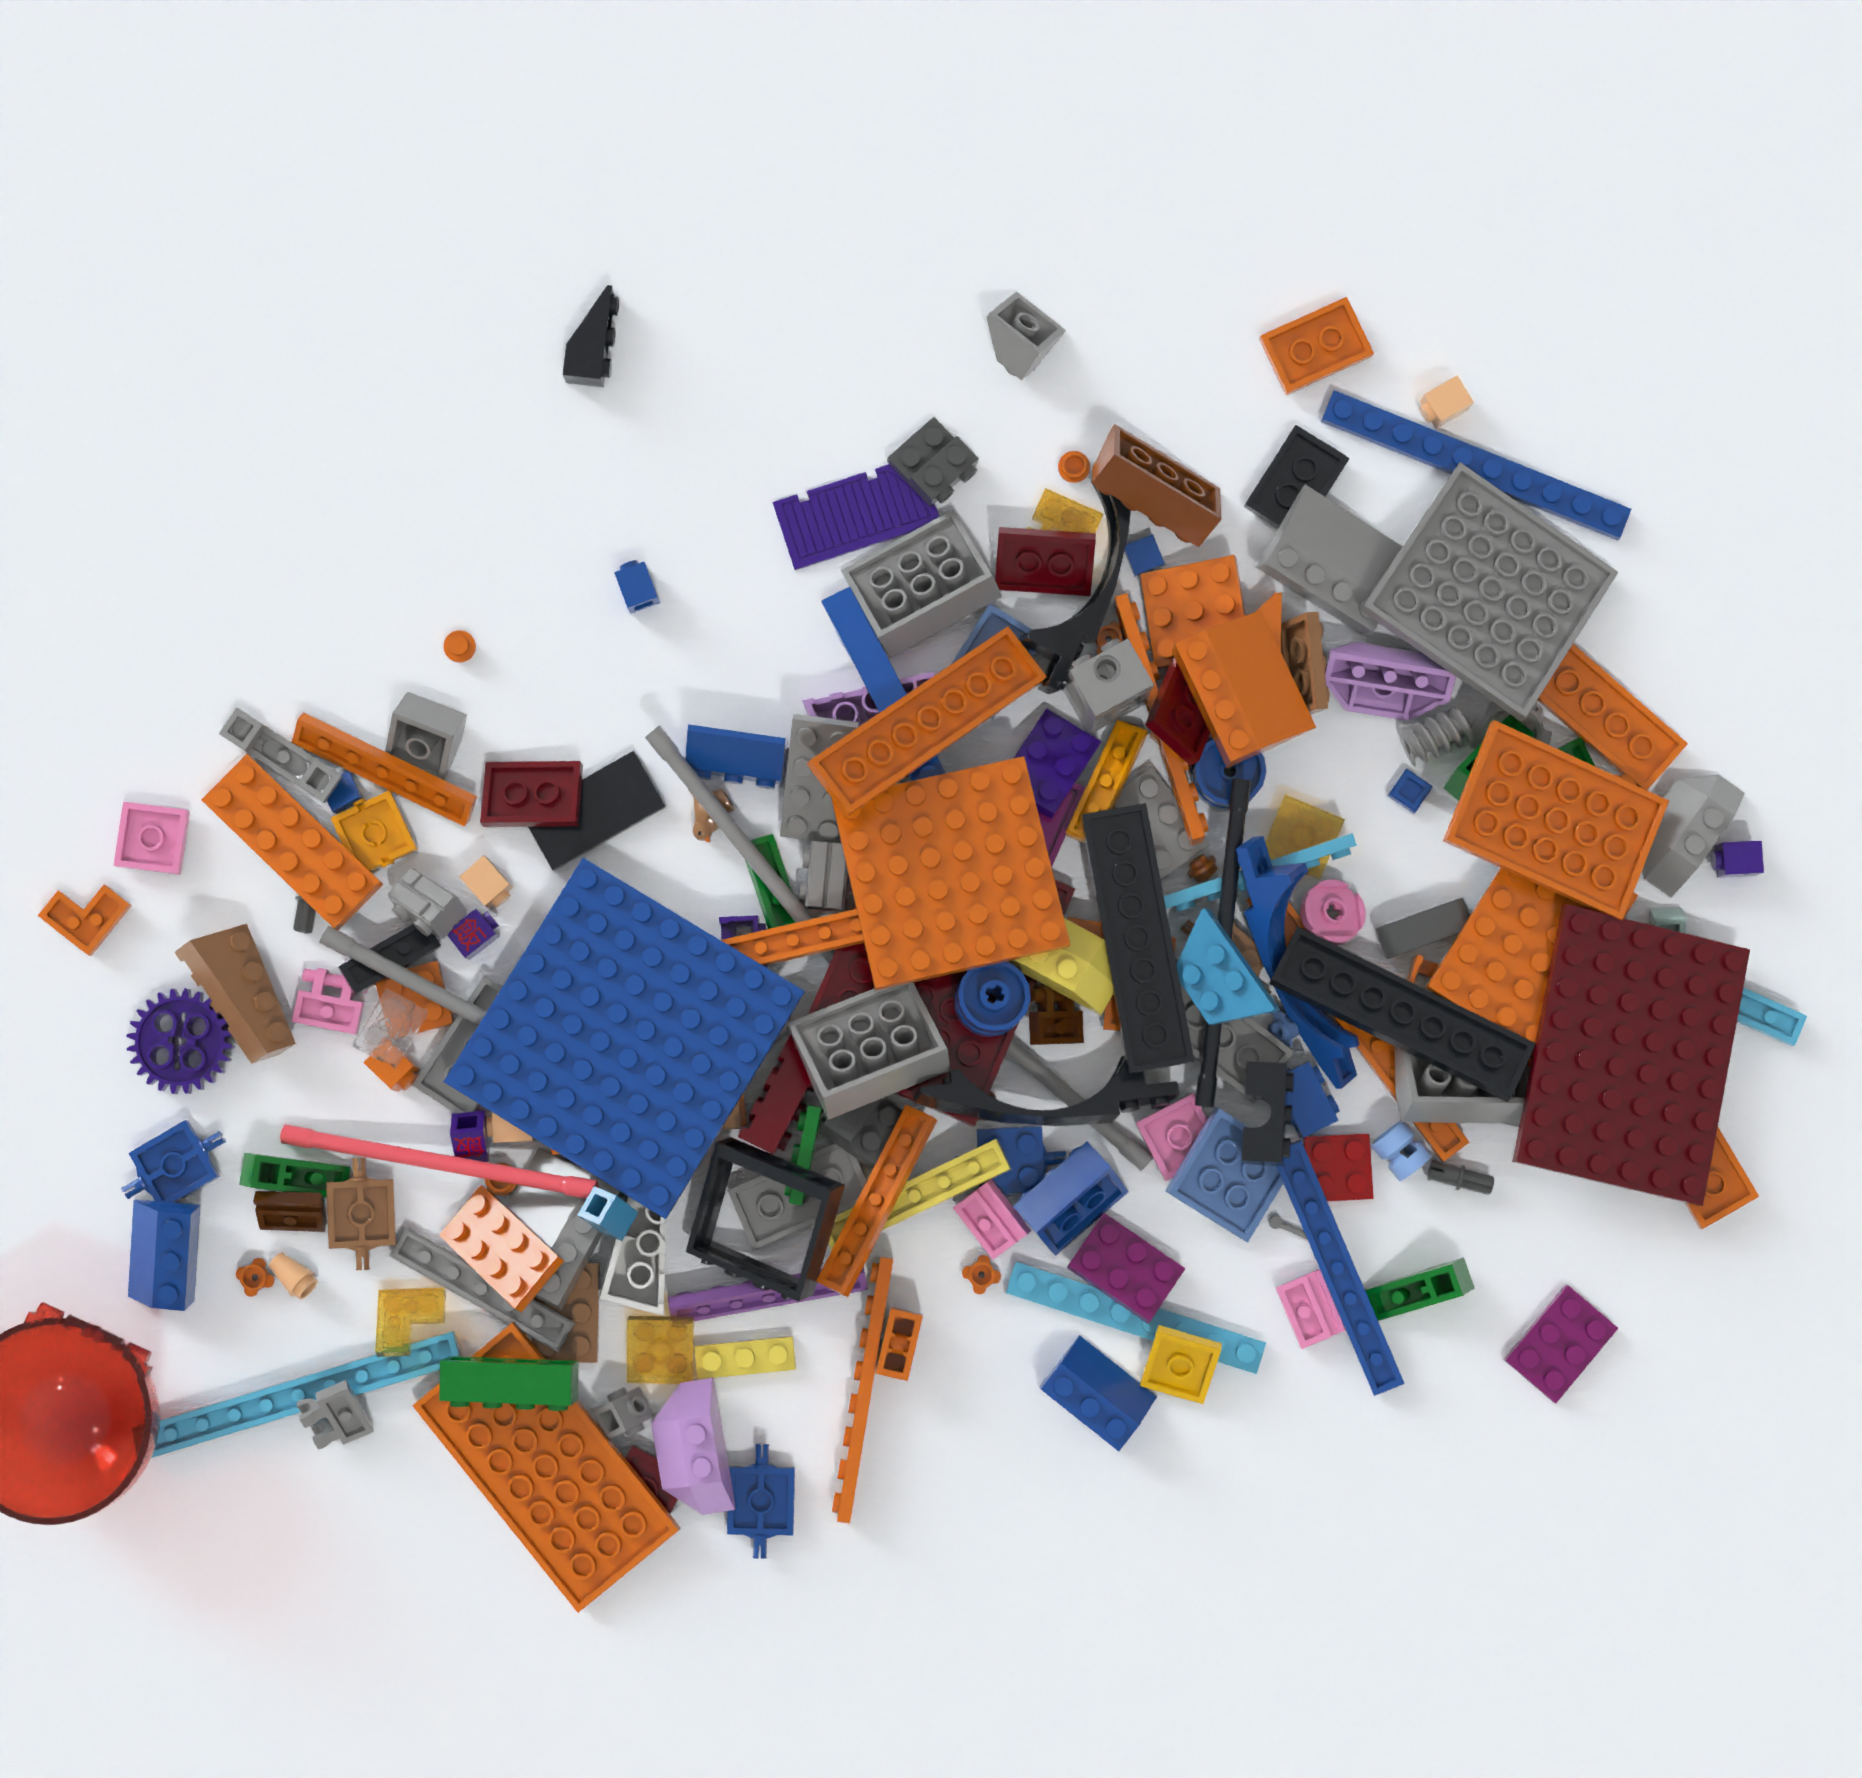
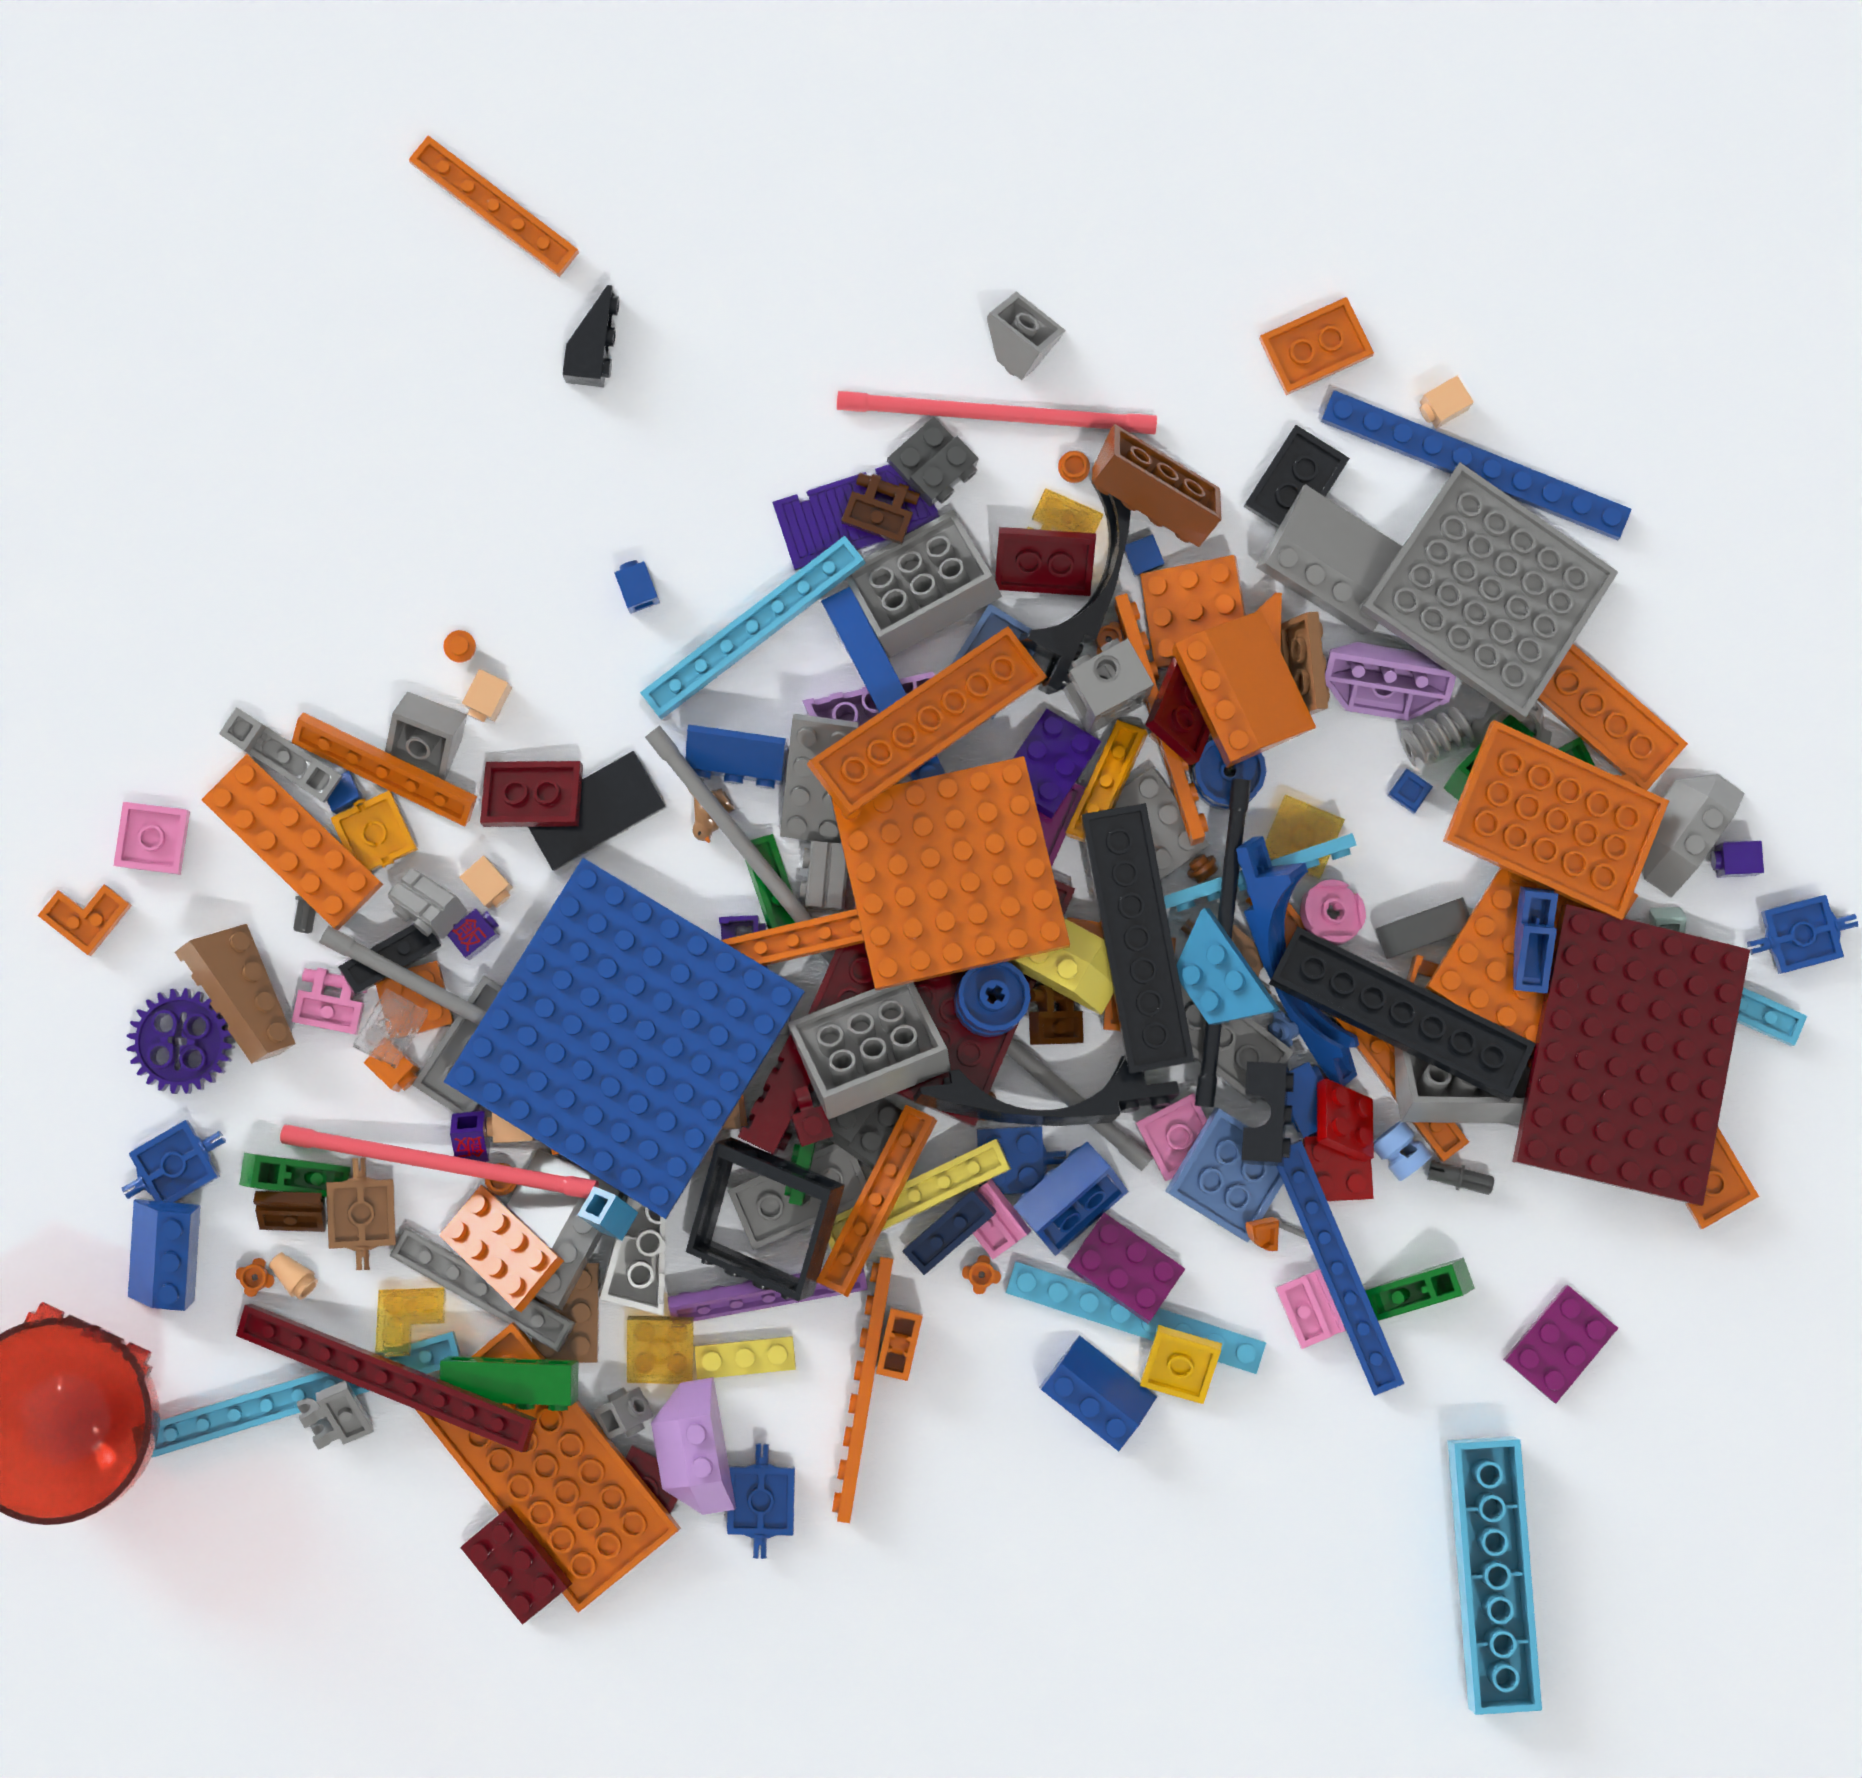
(387, 1377): none -> dark red plate
(486, 696): none -> light nougat brick
(493, 206): none -> orange plate
(516, 1565): none -> dark red plate
(753, 627): none -> medium azure plate
(811, 1122): none -> dark red plate
(864, 402): none -> coral piece
(878, 517): none -> reddish brown plate
(949, 1231): none -> dark blue plate
(1264, 1233): none -> orange tile
(1345, 1120): none -> red plate
(1494, 1575): none -> medium azure brick
(1534, 939): none -> blue slope
(1802, 934): none -> blue plate

